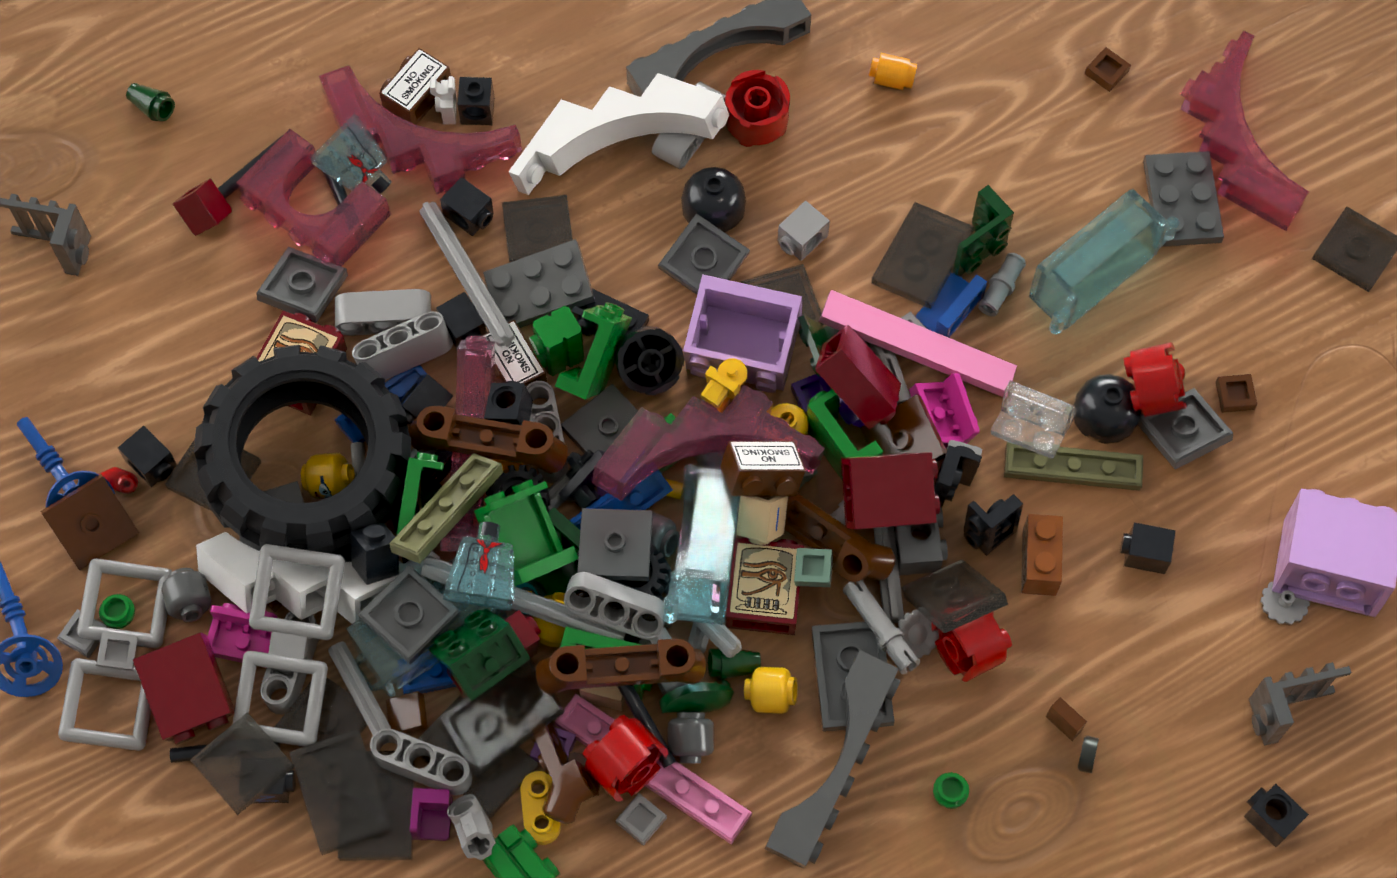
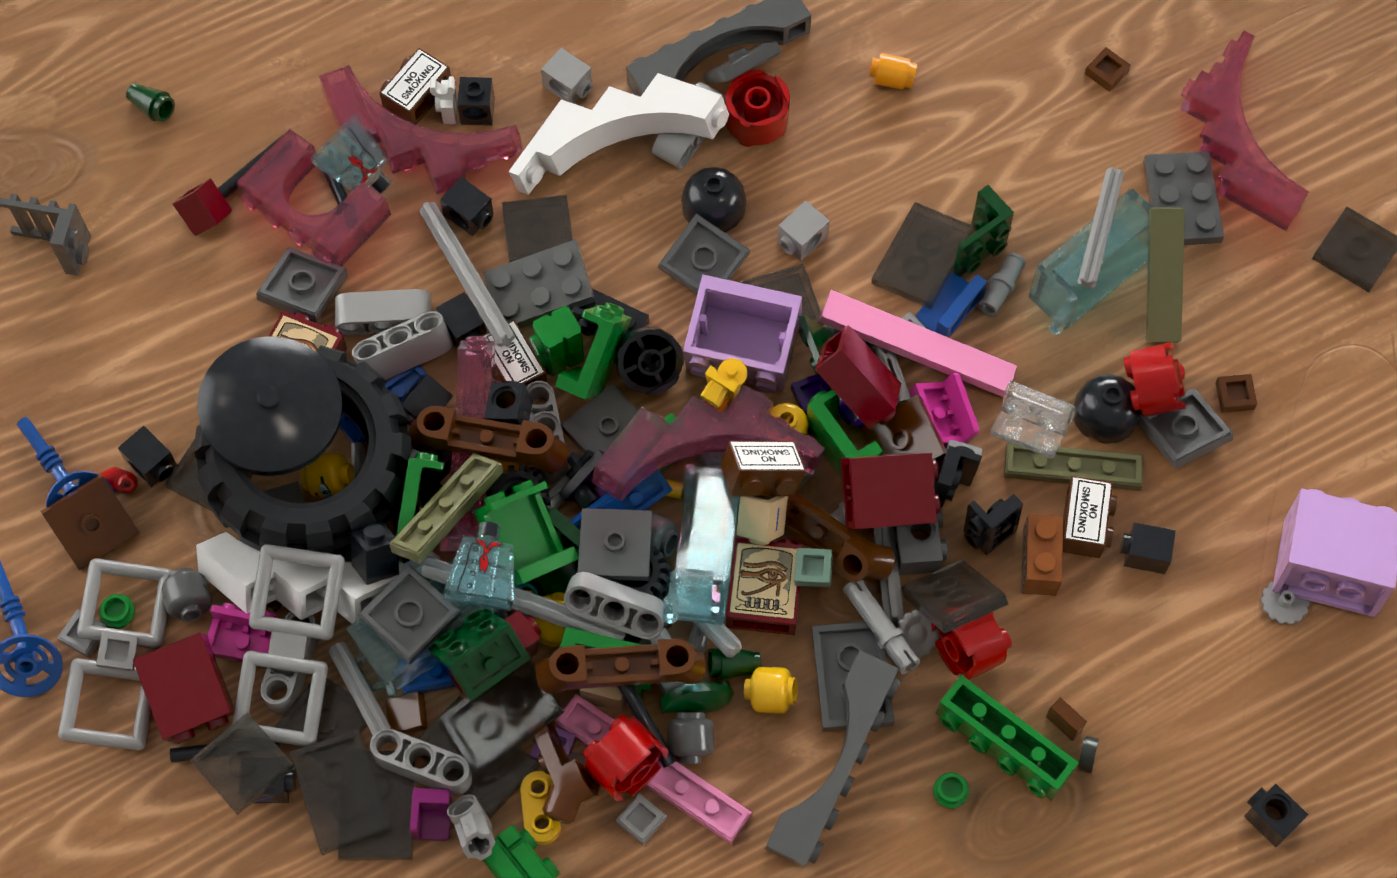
(270, 406): none -> black dish
(567, 76): none -> light grey brick
(741, 62): none -> dark grey plate
(1006, 738): none -> green brick
(1087, 516): none -> brick
(1100, 228): none -> light grey axle
(1165, 274): none -> olive tile
(1271, 700): dark grey plate -> none

